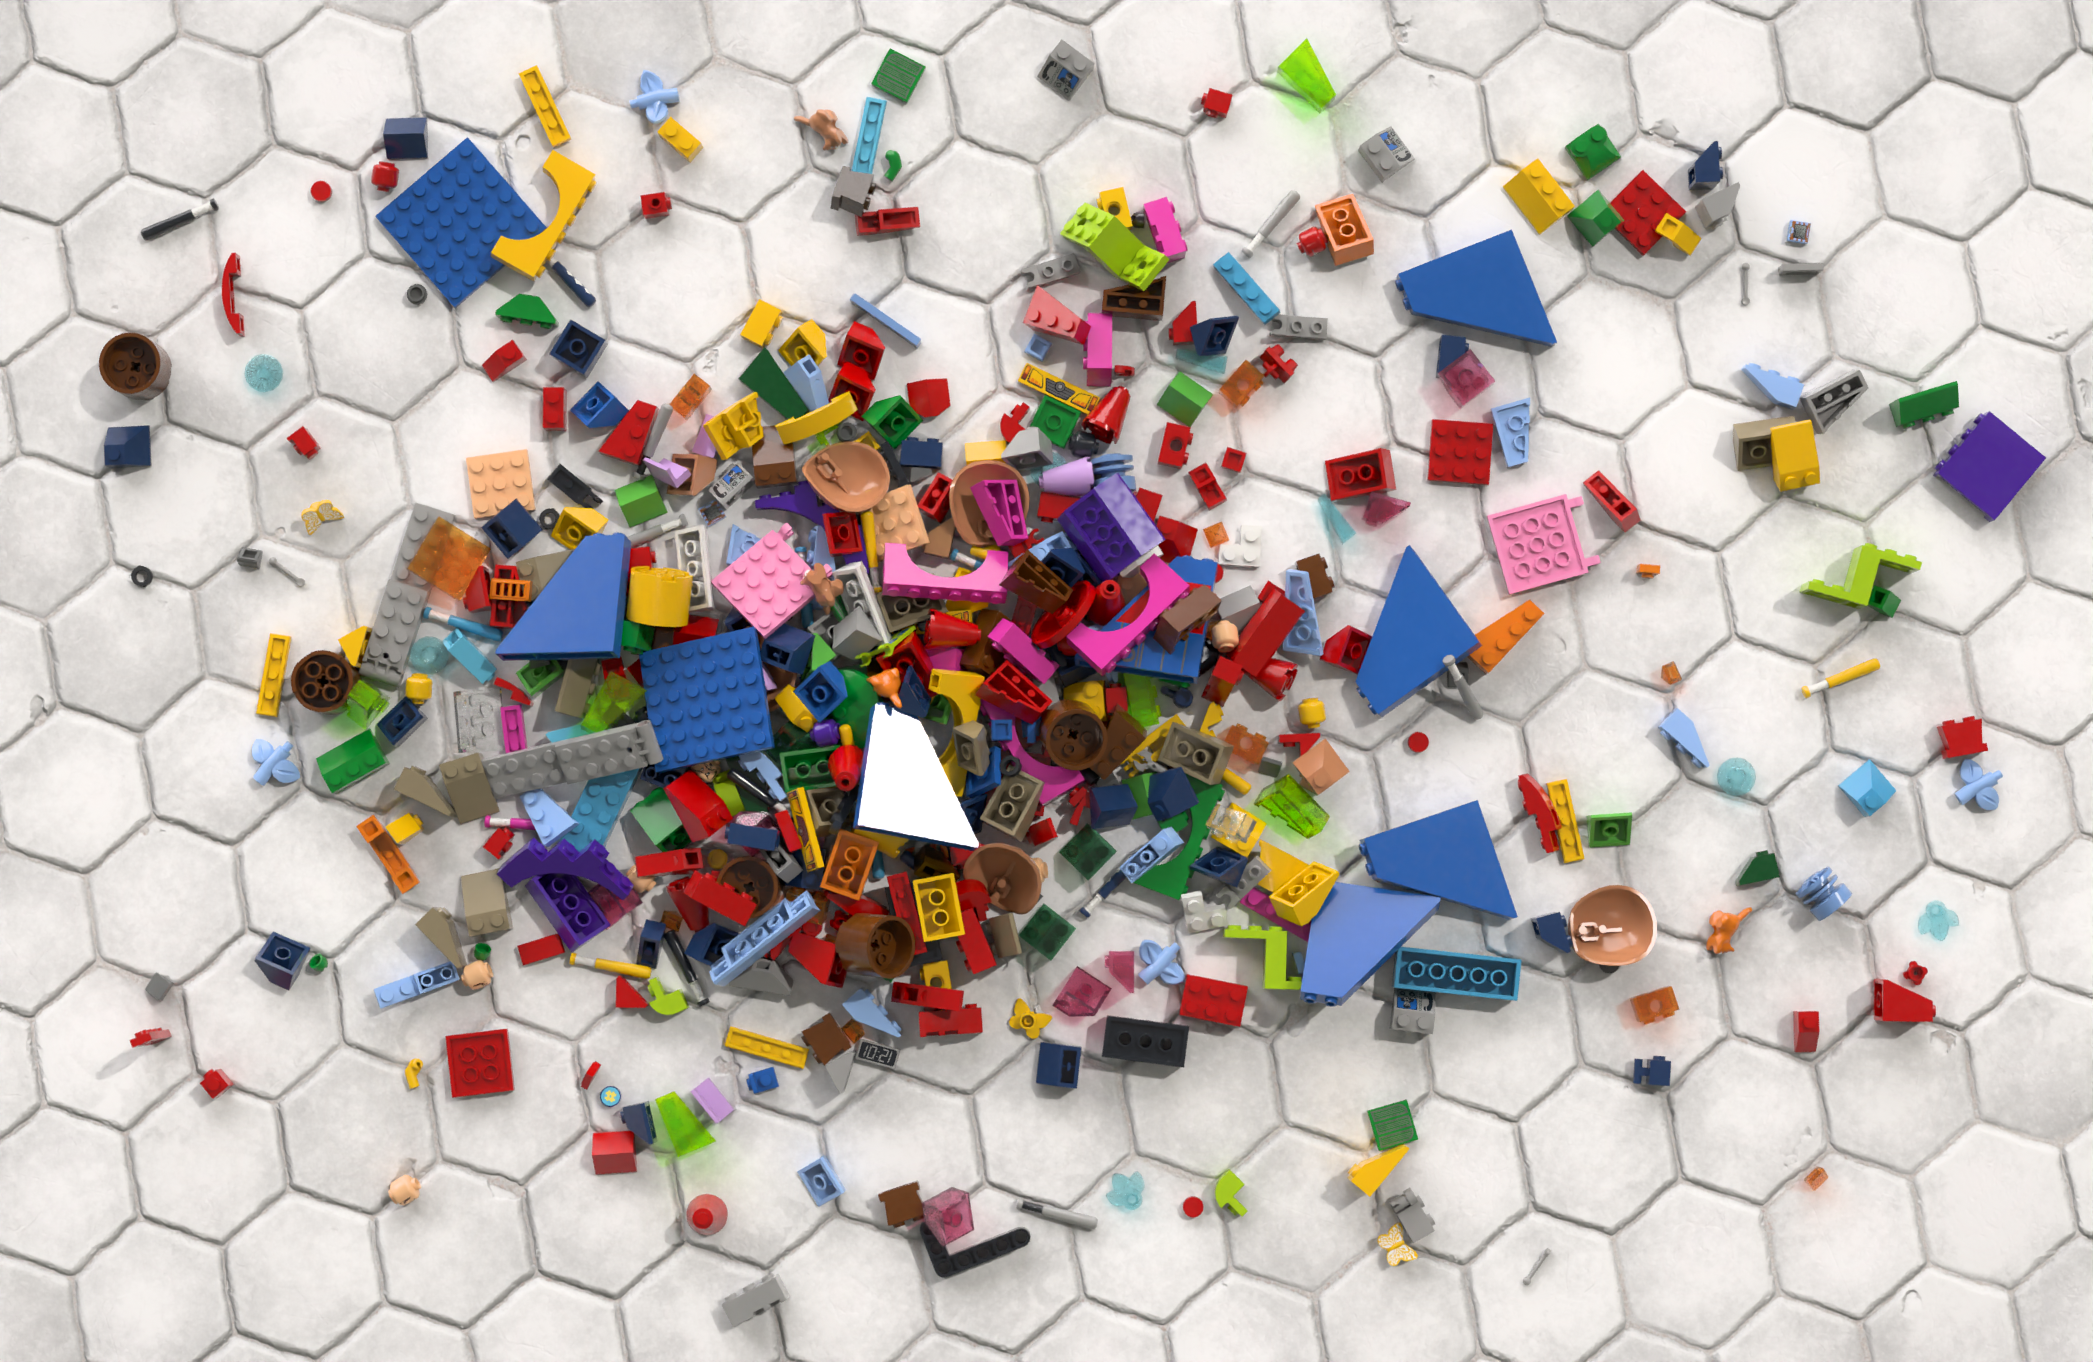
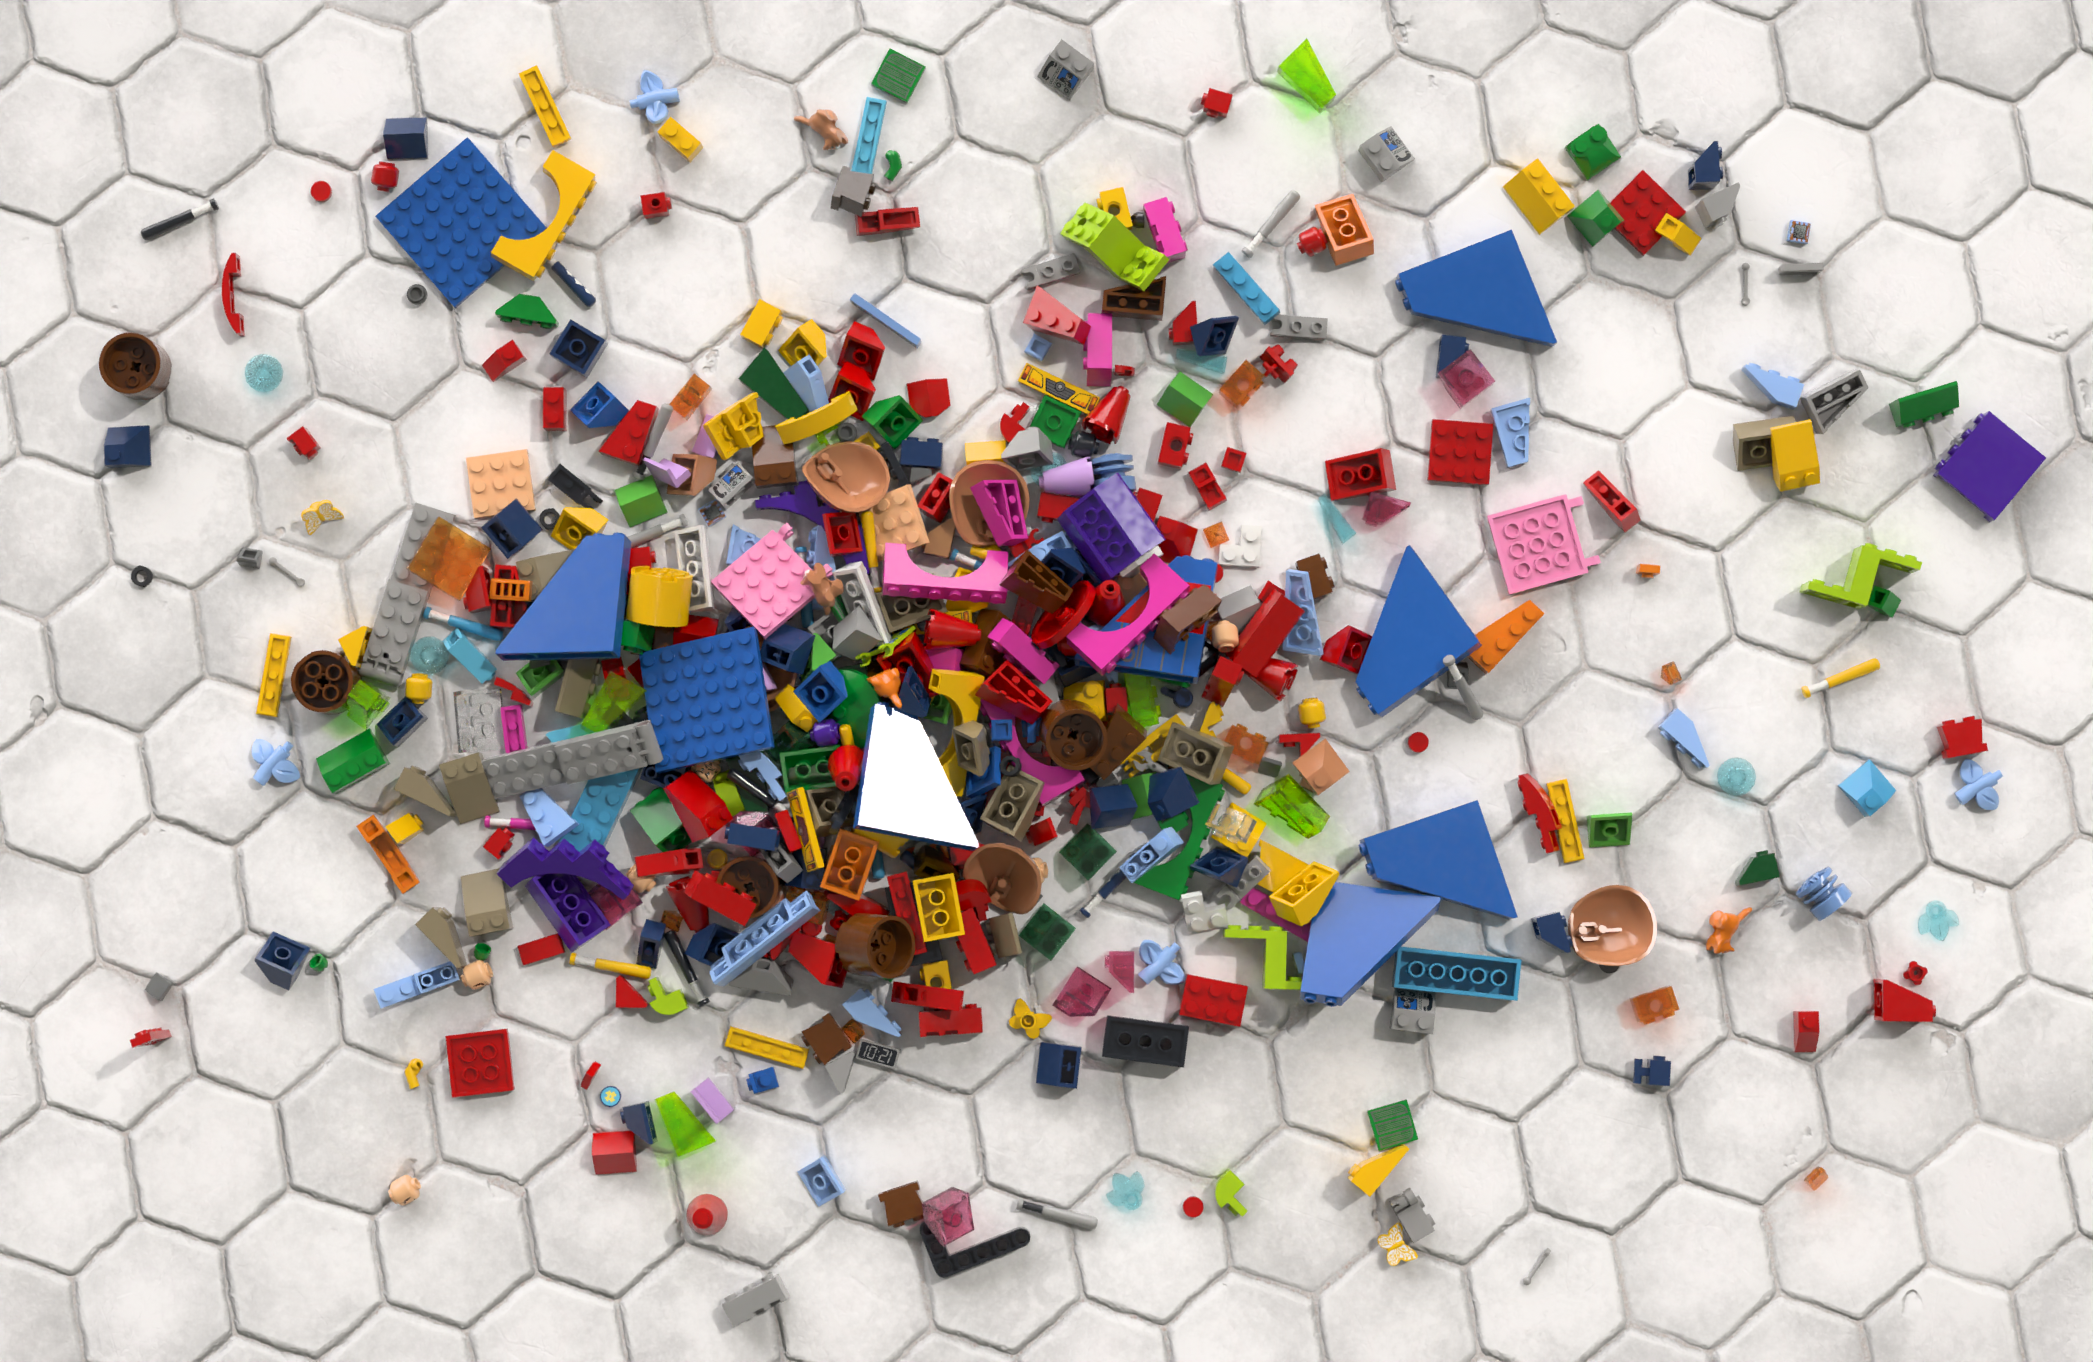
(216, 1083): red brick -> none

